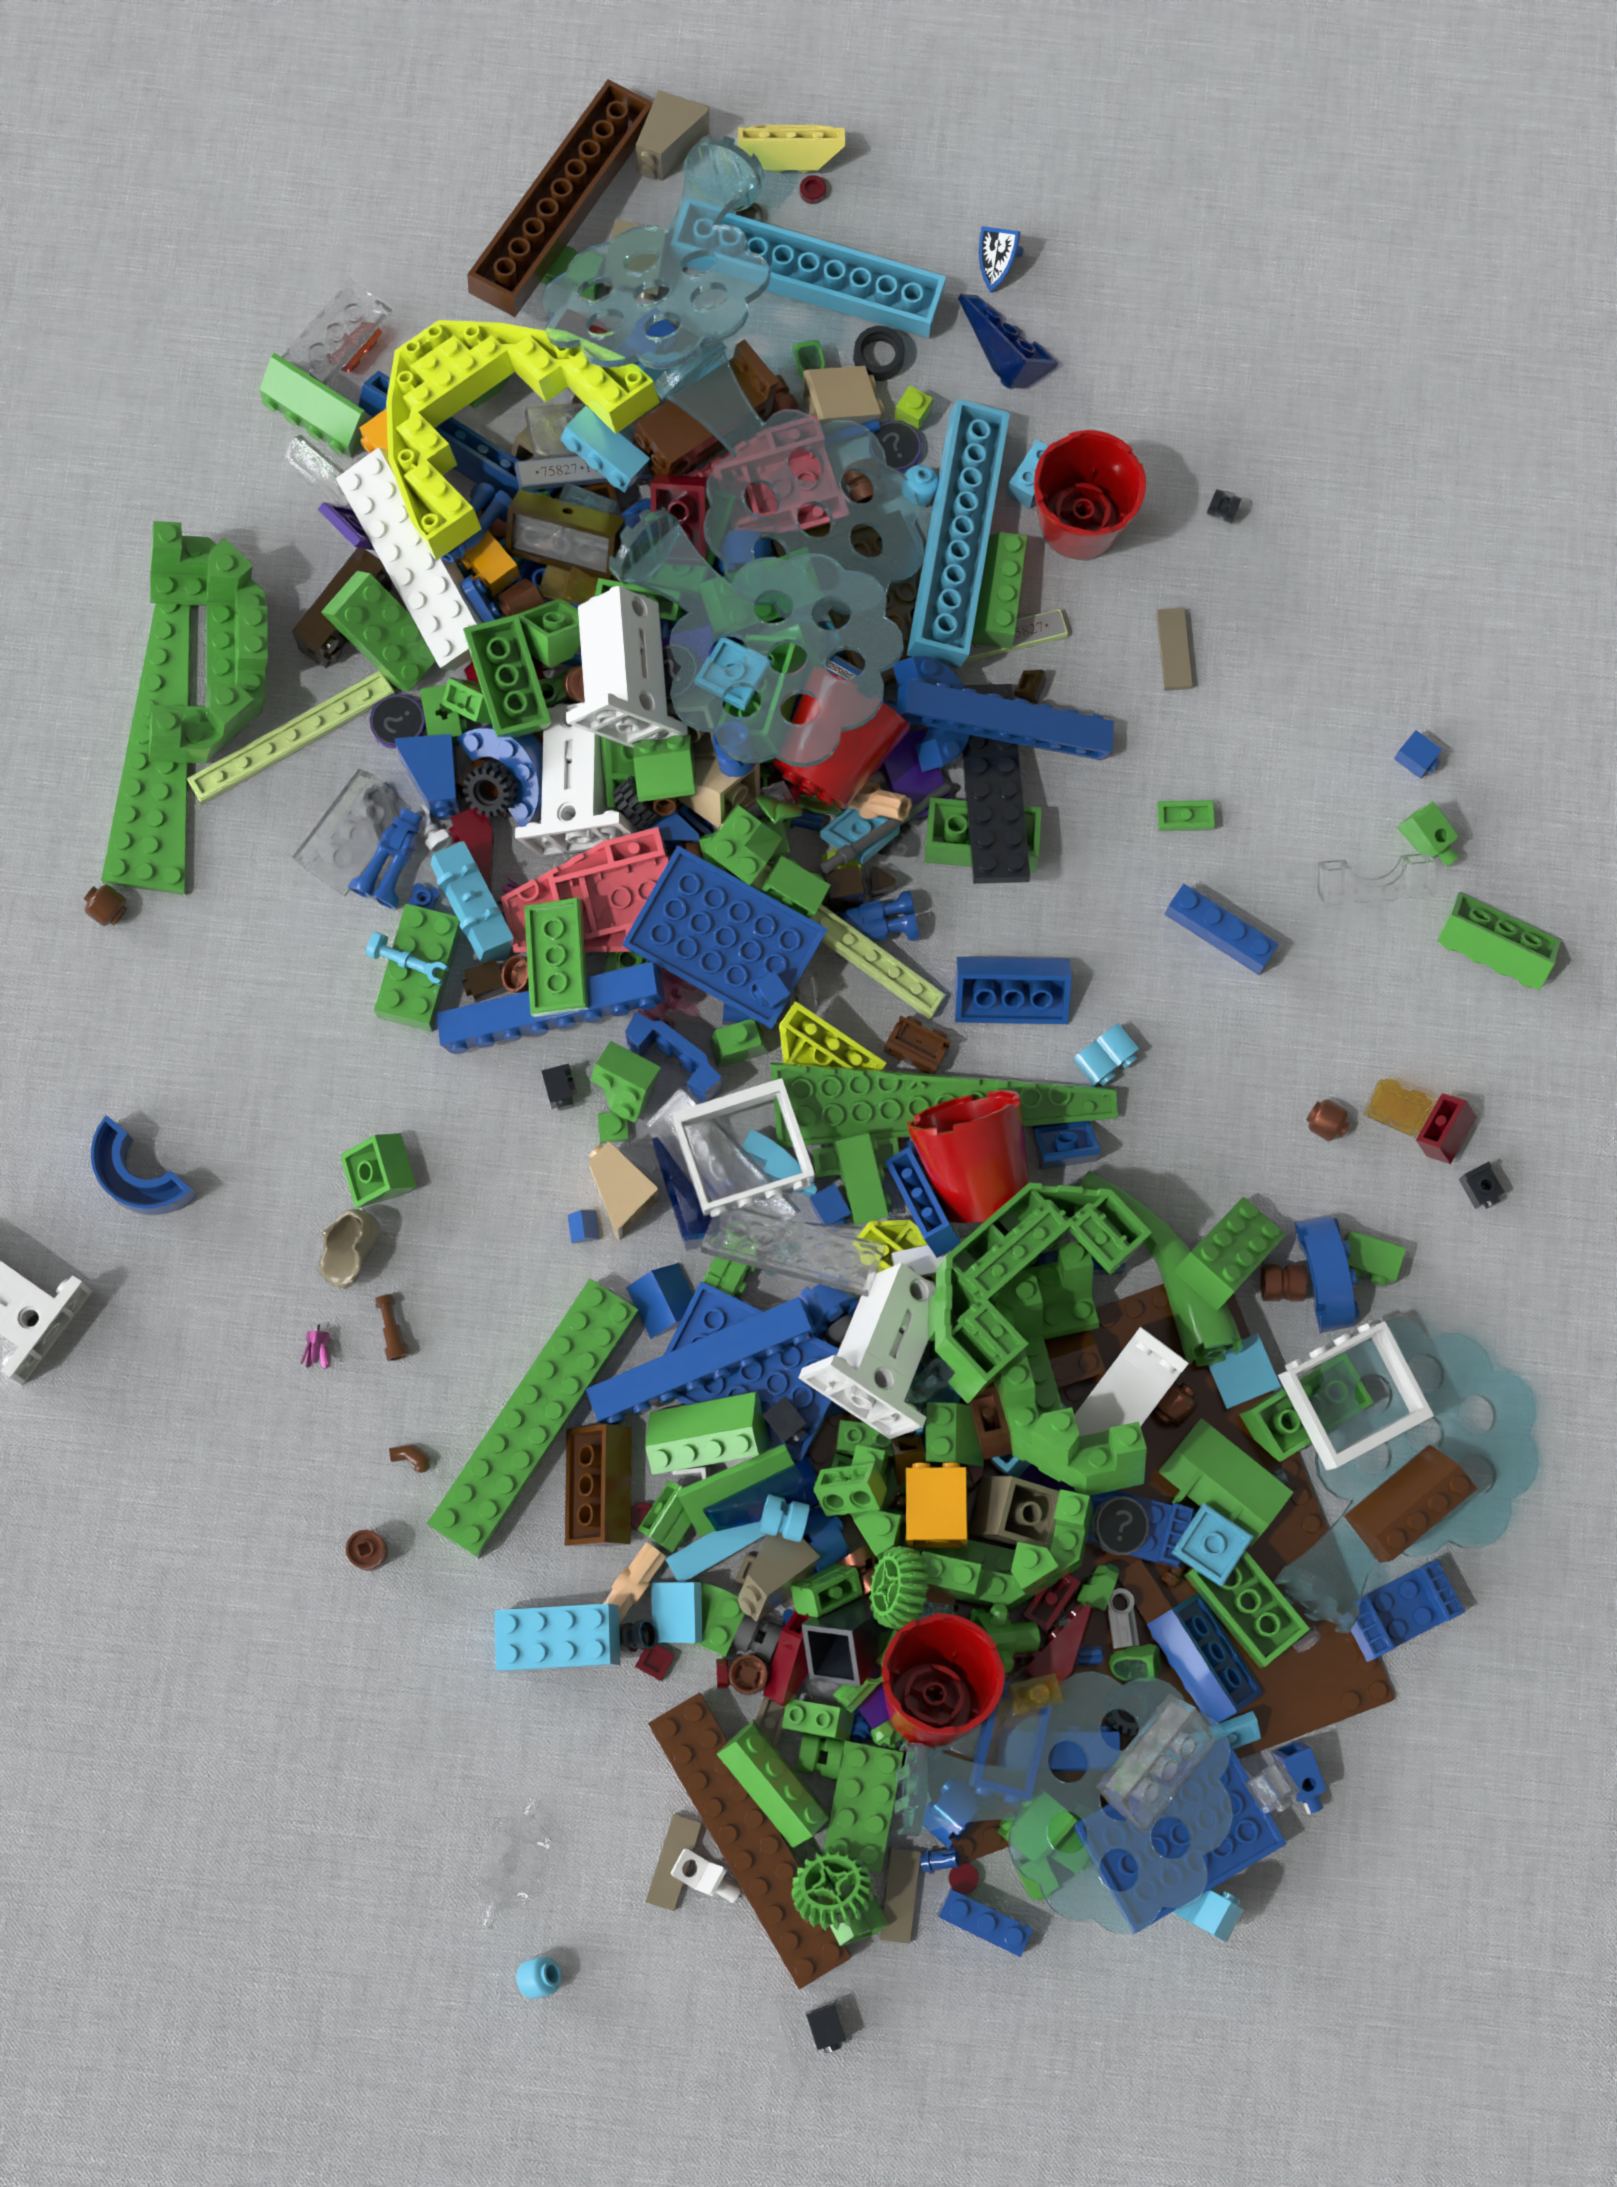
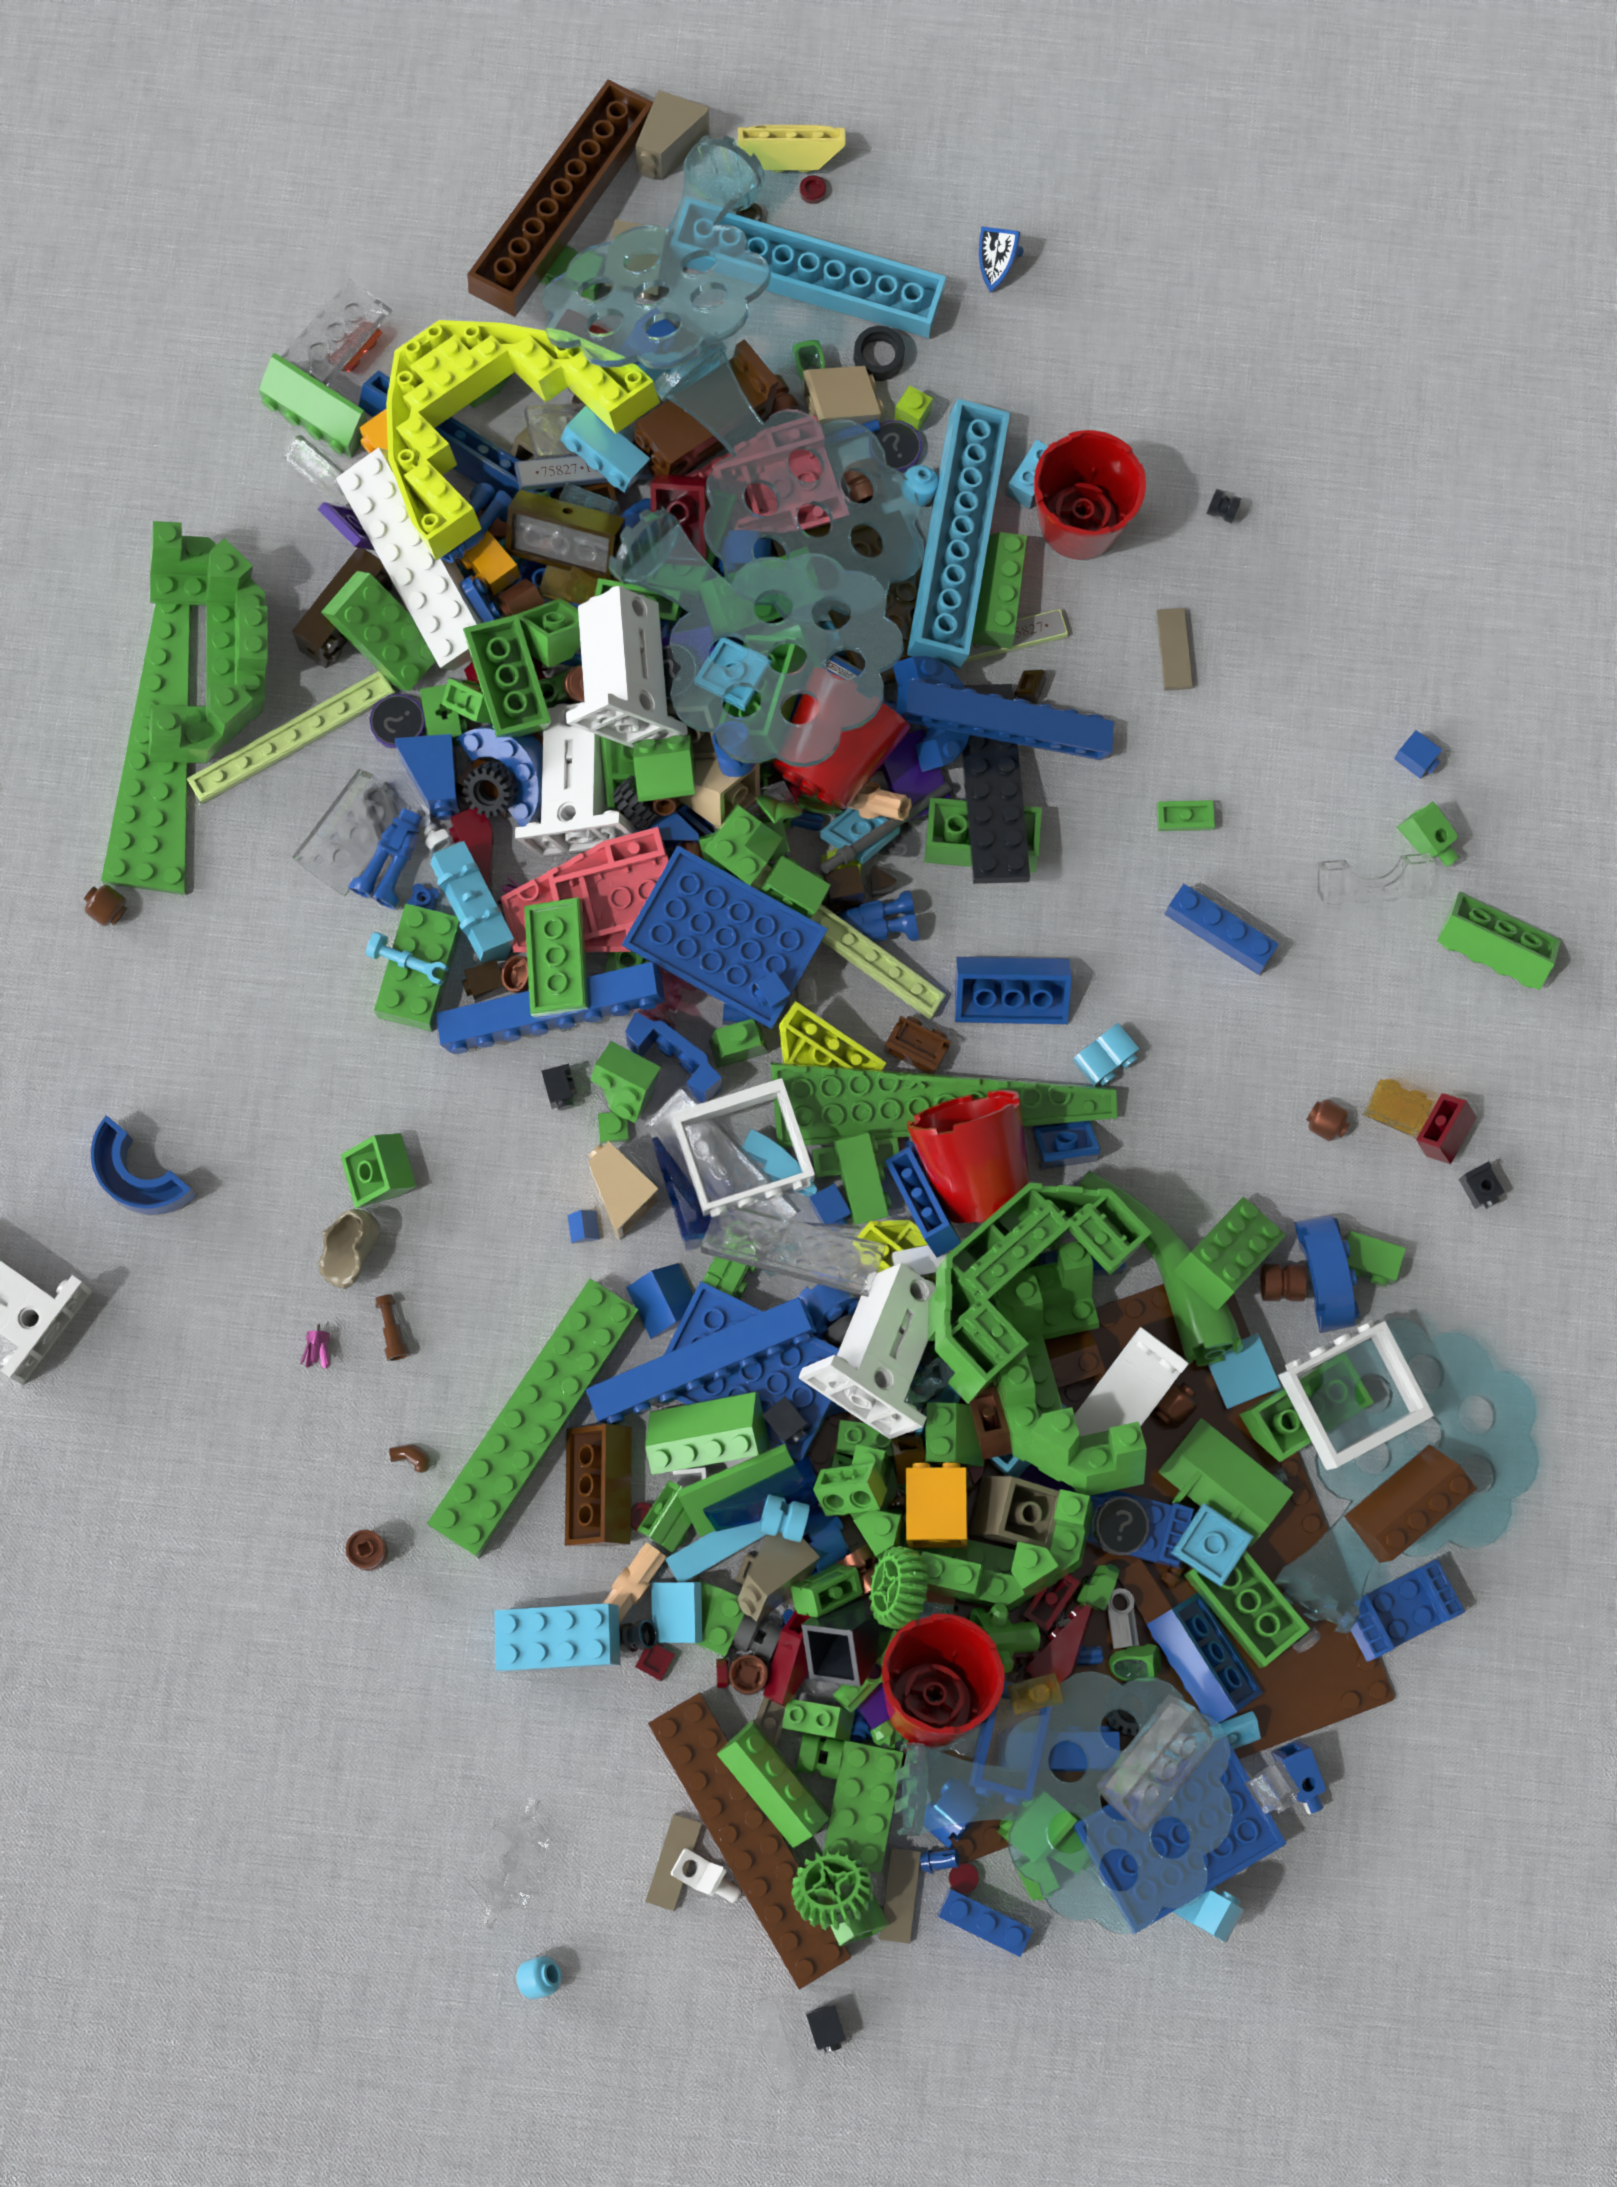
(1008, 353): clear blue wedge -> none

